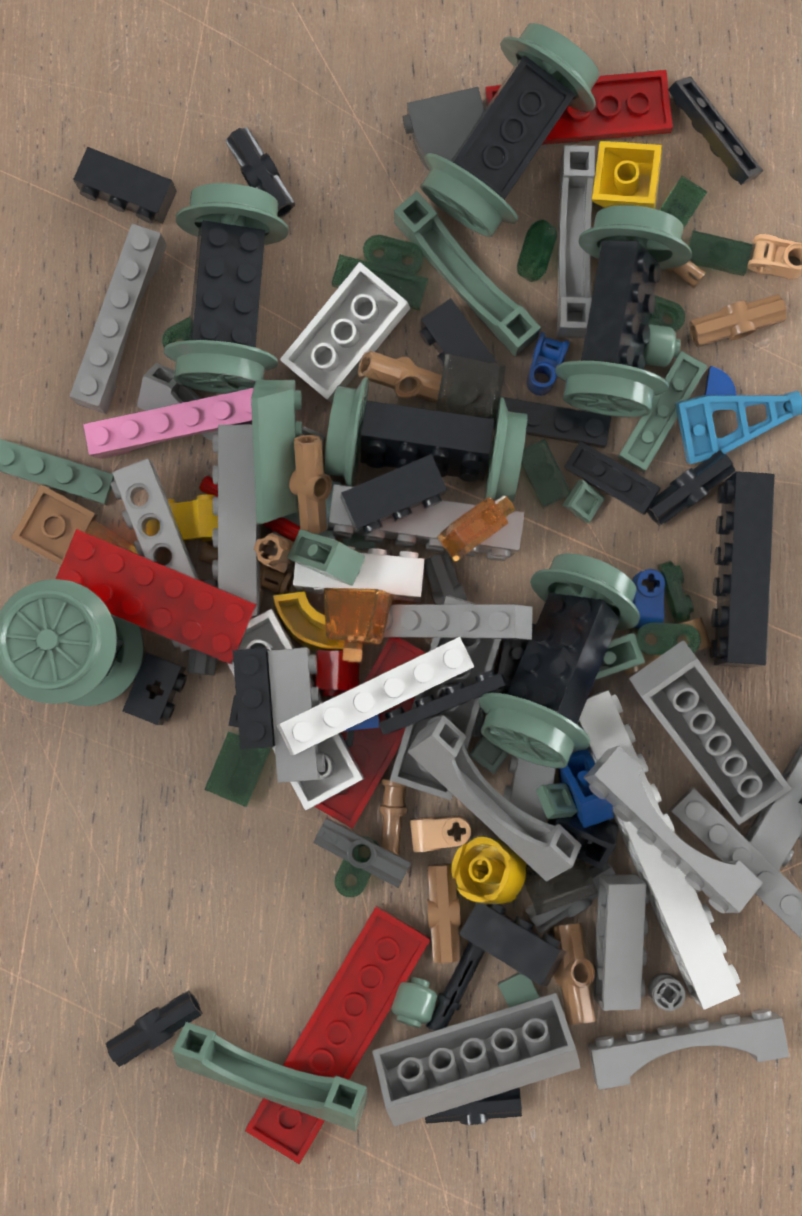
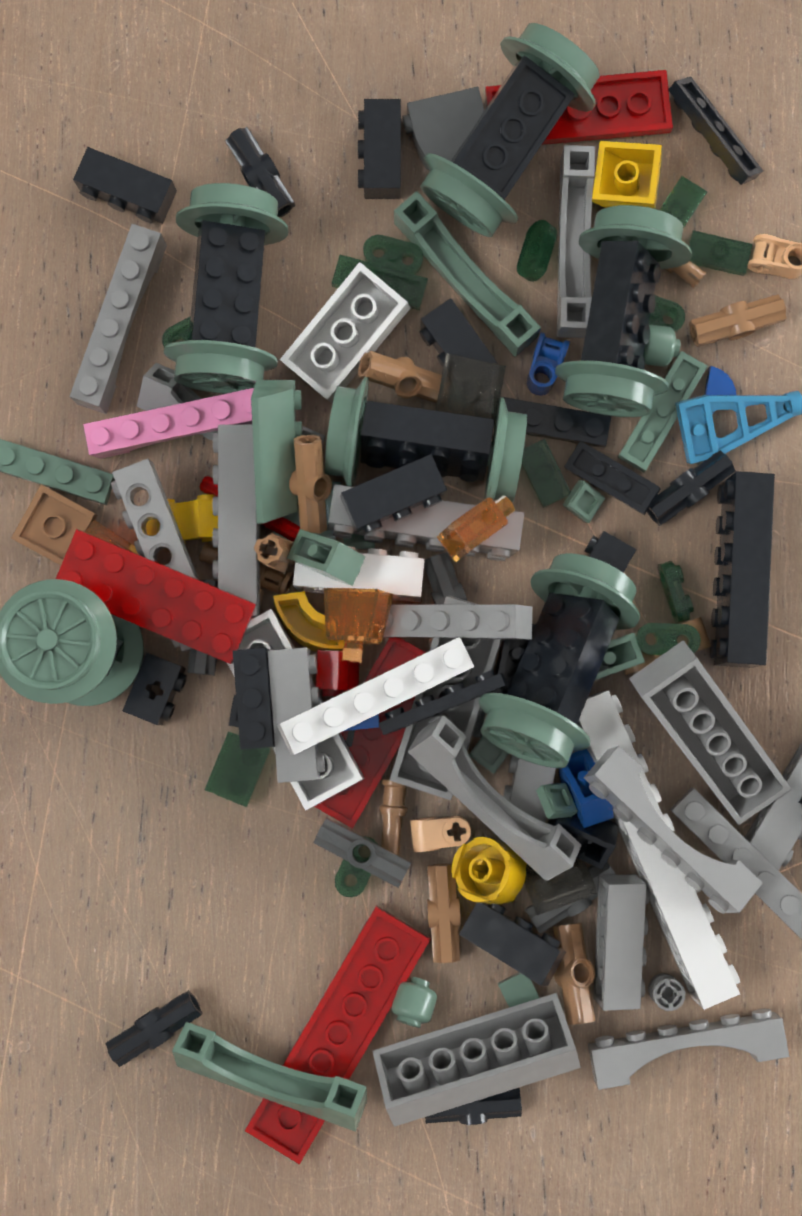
(380, 148): none -> black brick
(456, 987): black pin -> none
(610, 550): none -> black brick
(649, 603): blue piece -> none

